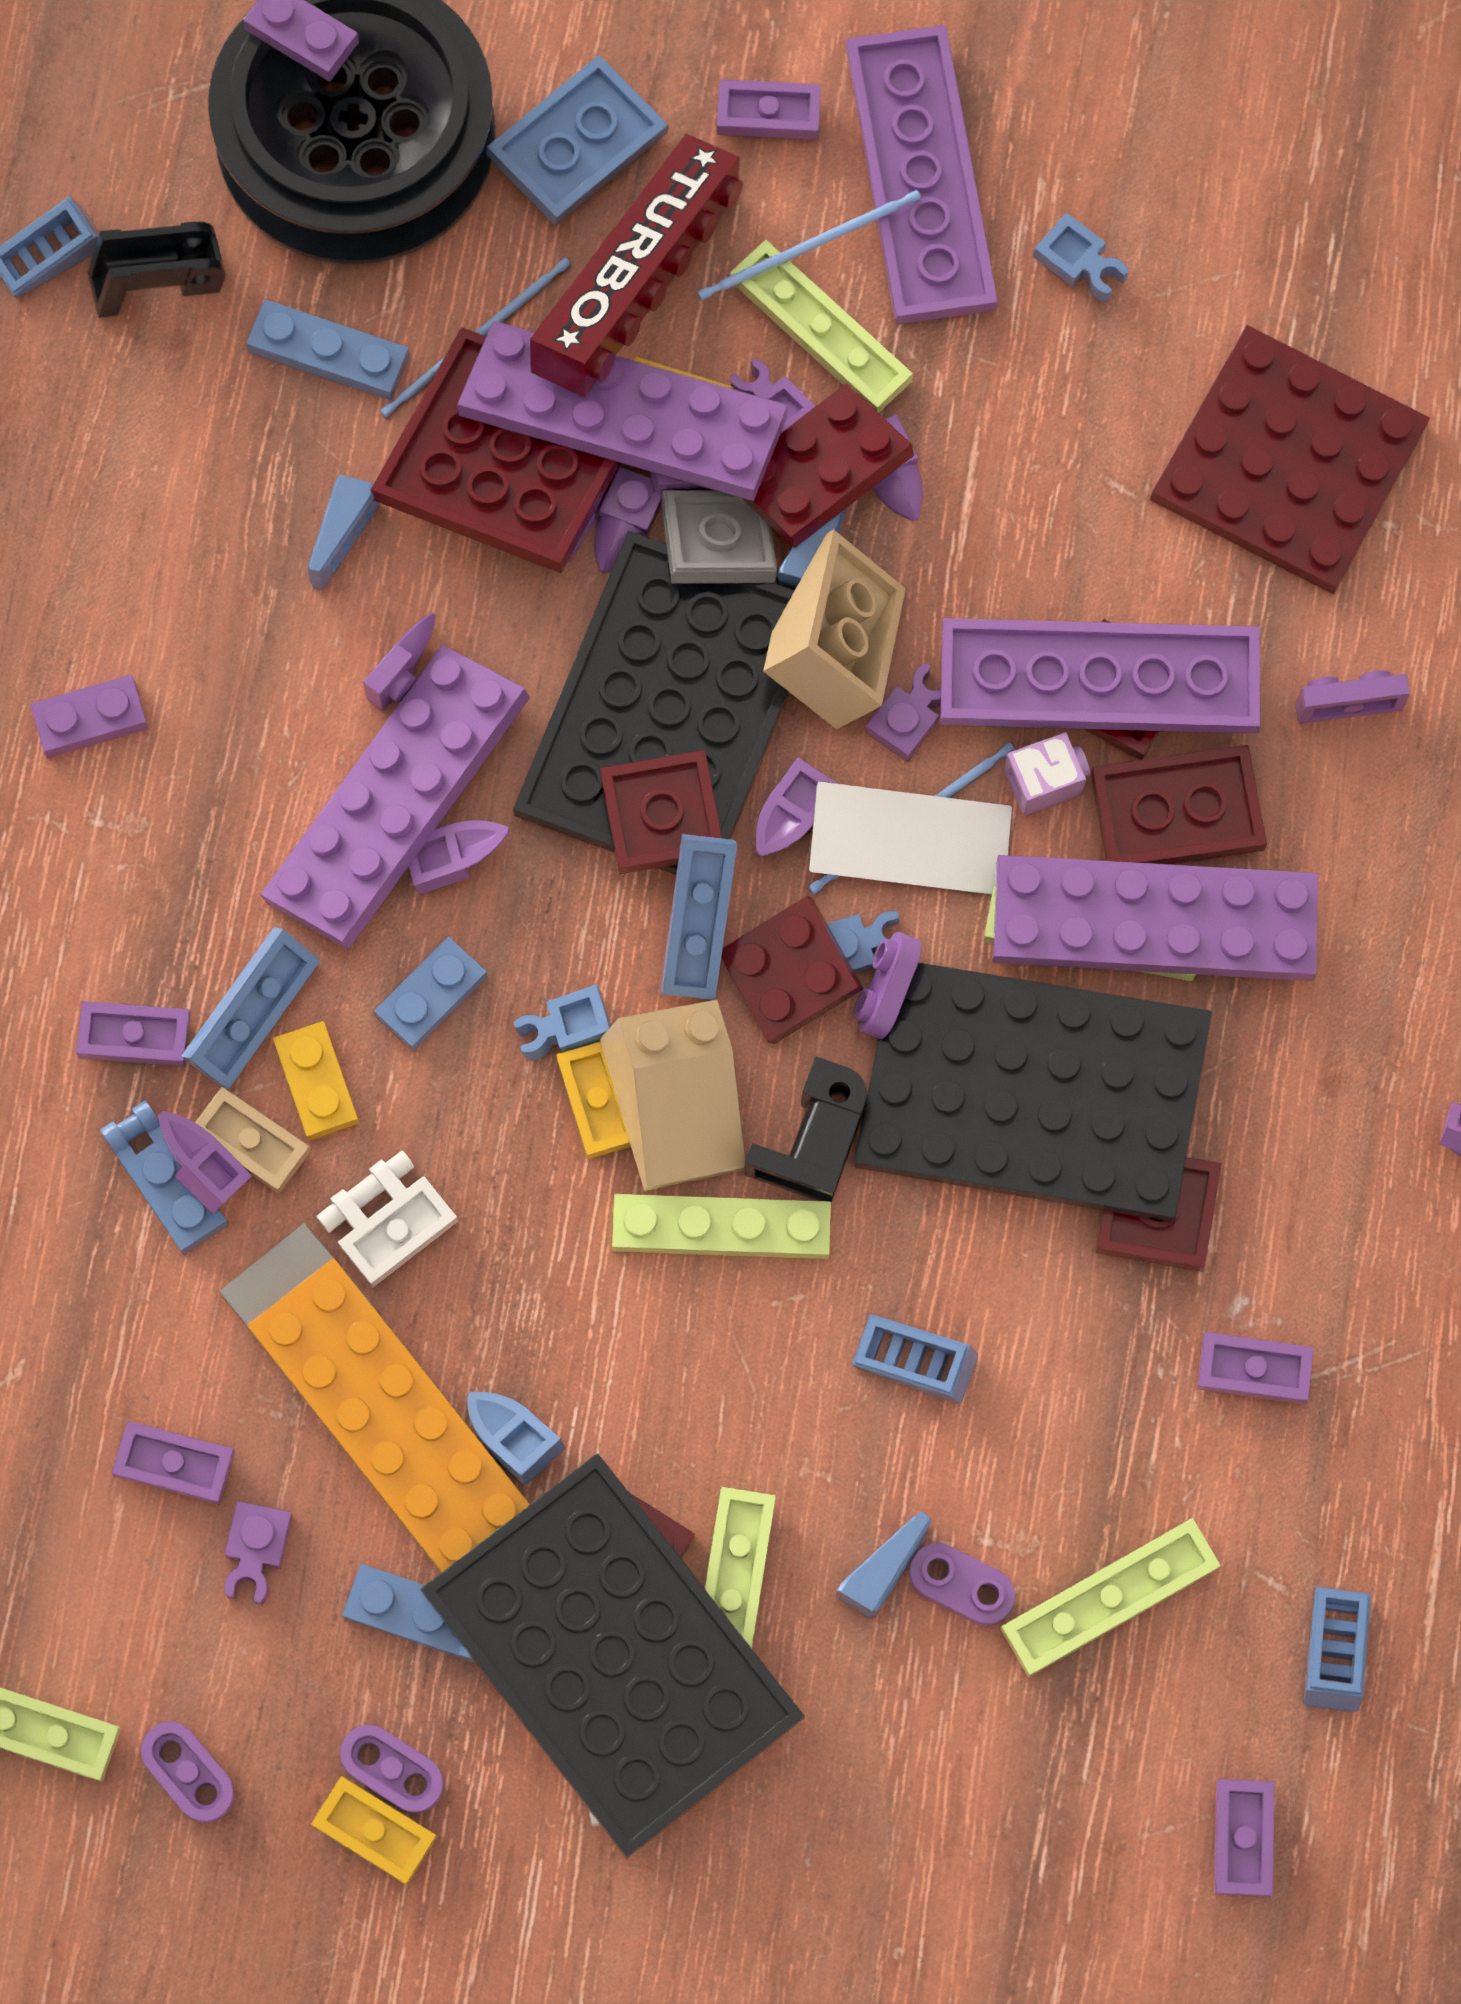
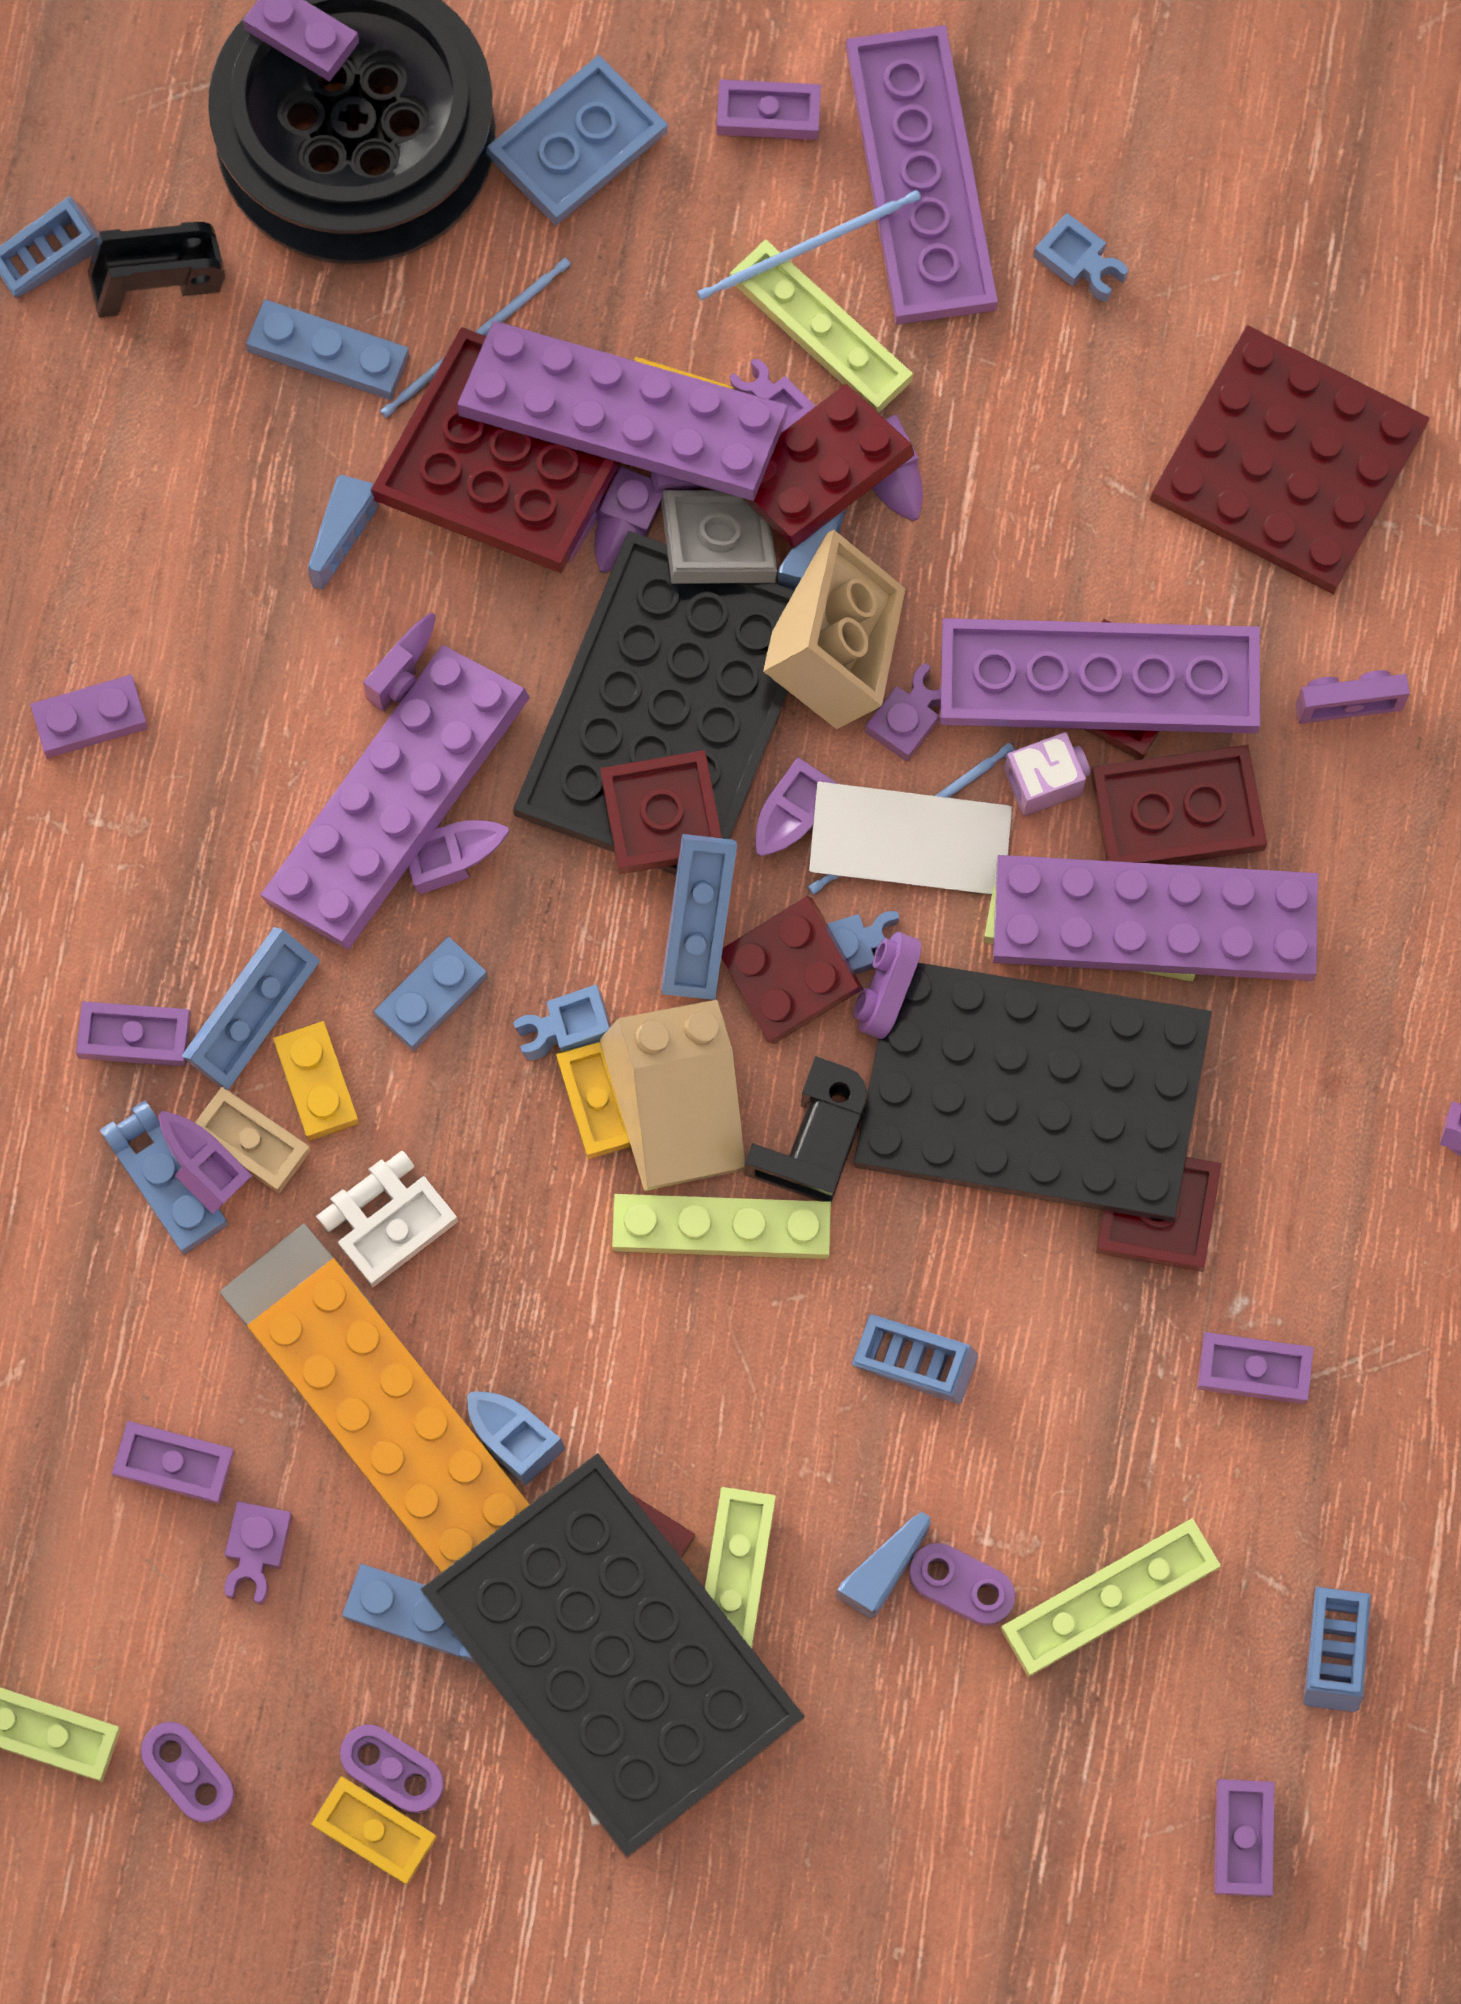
(635, 266): dark red brick -> none

